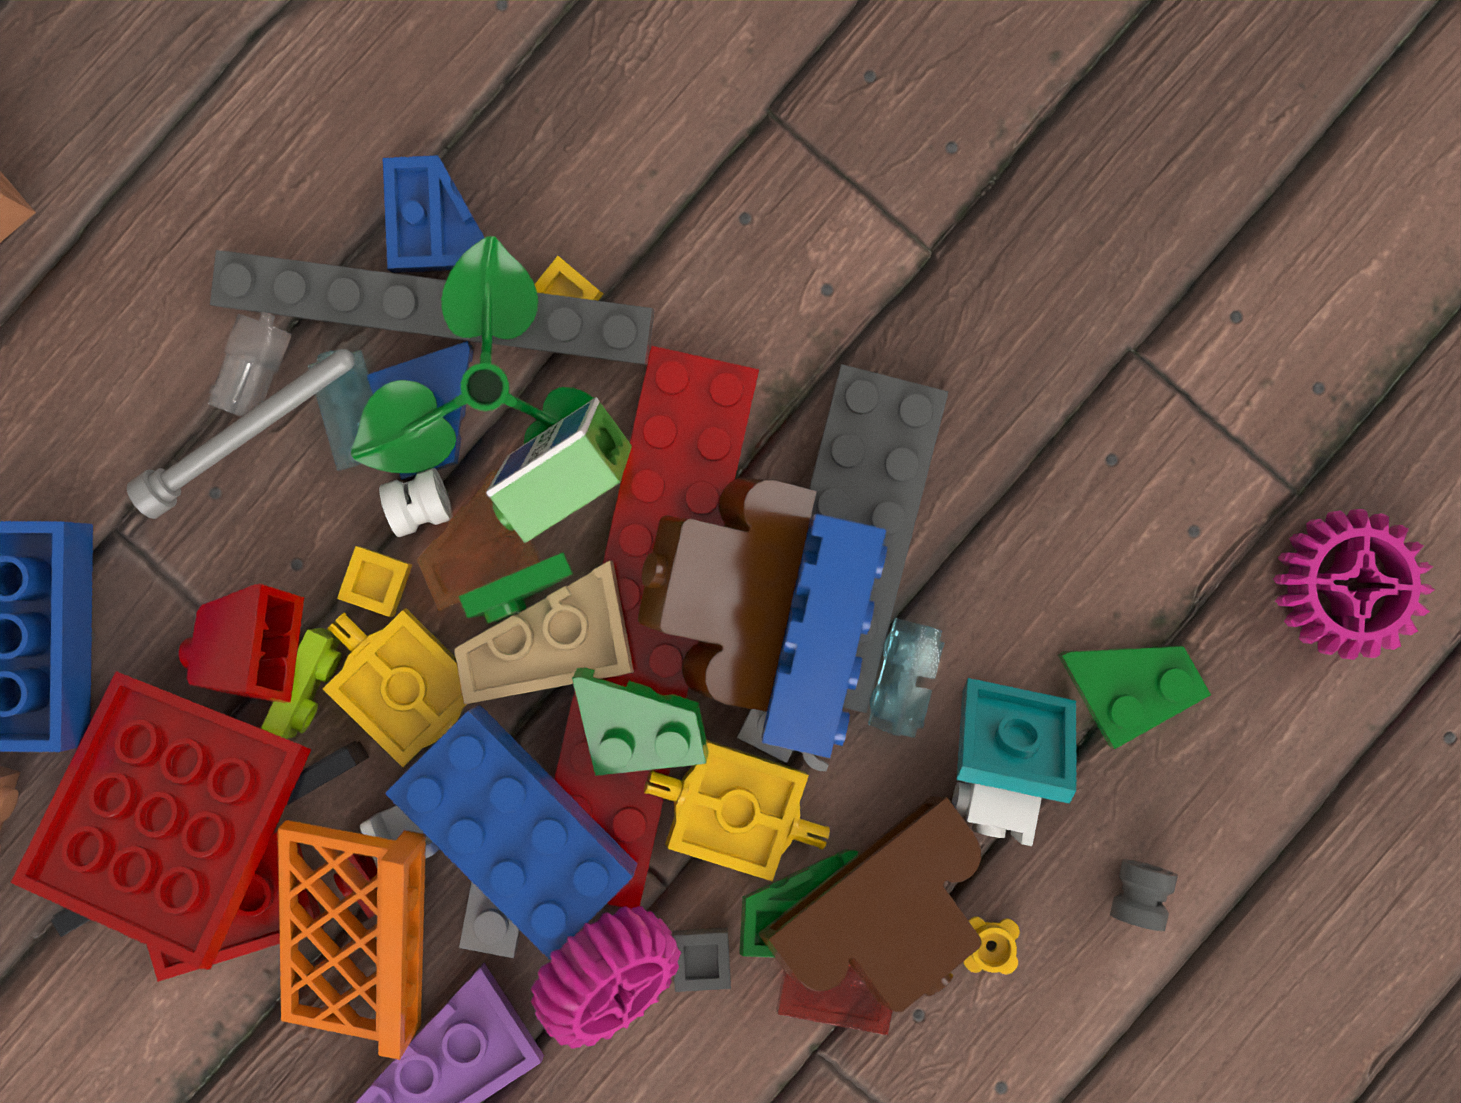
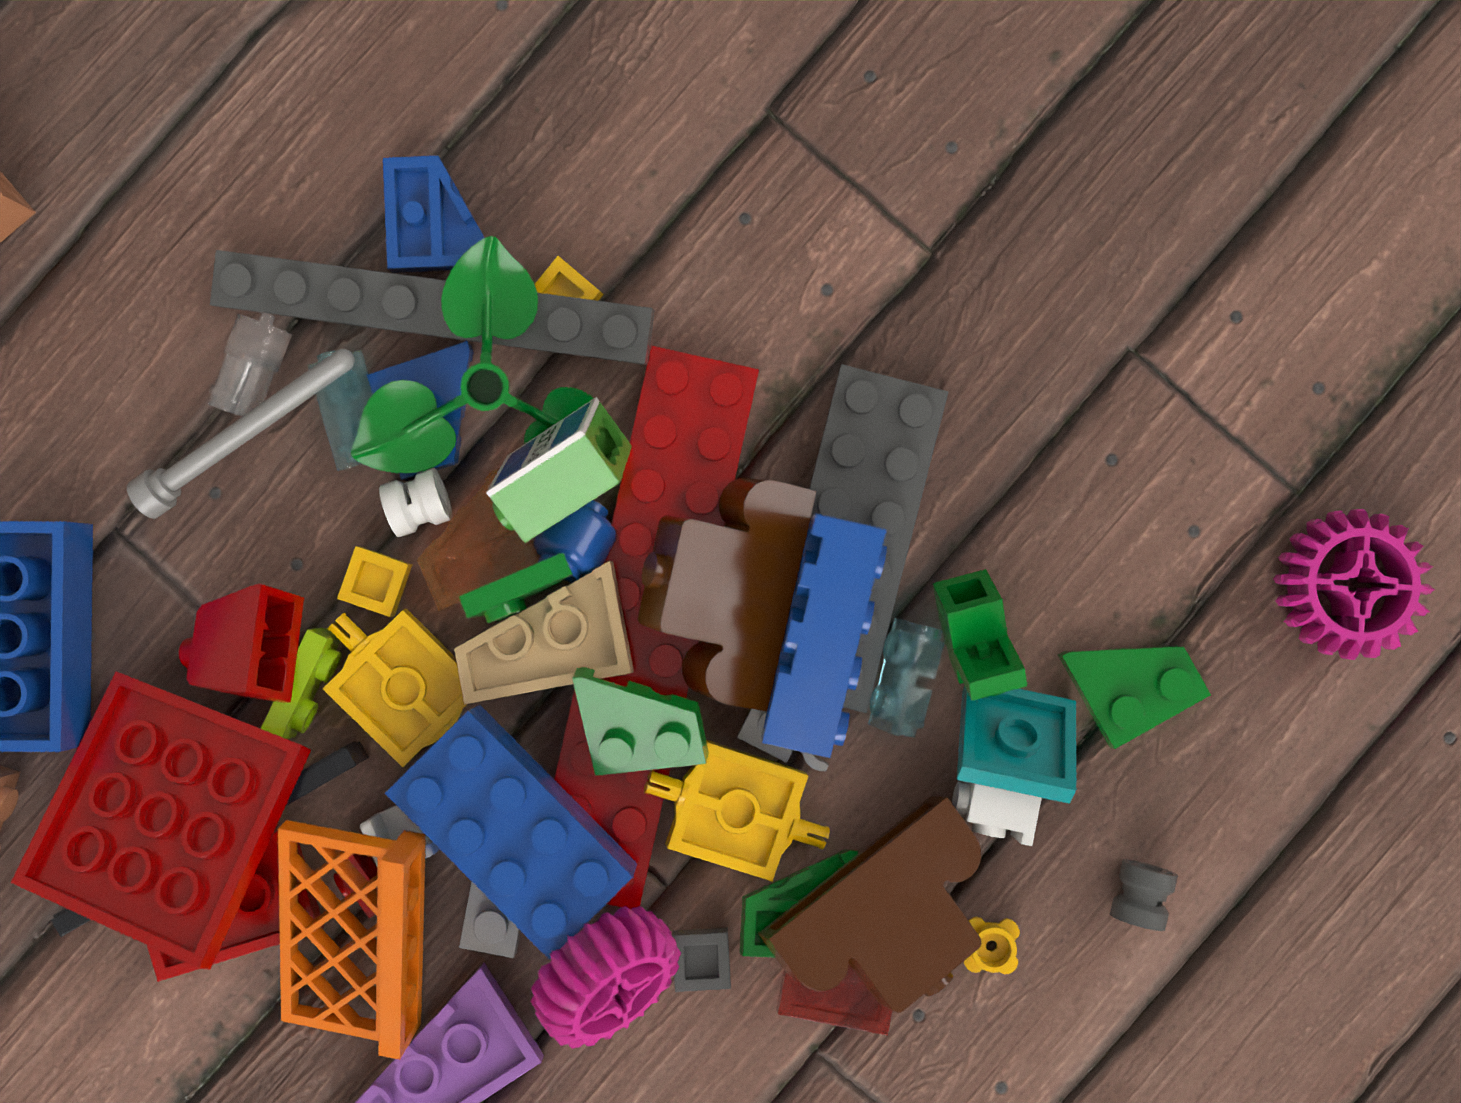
(583, 538): none -> blue head
(977, 635): none -> green brick

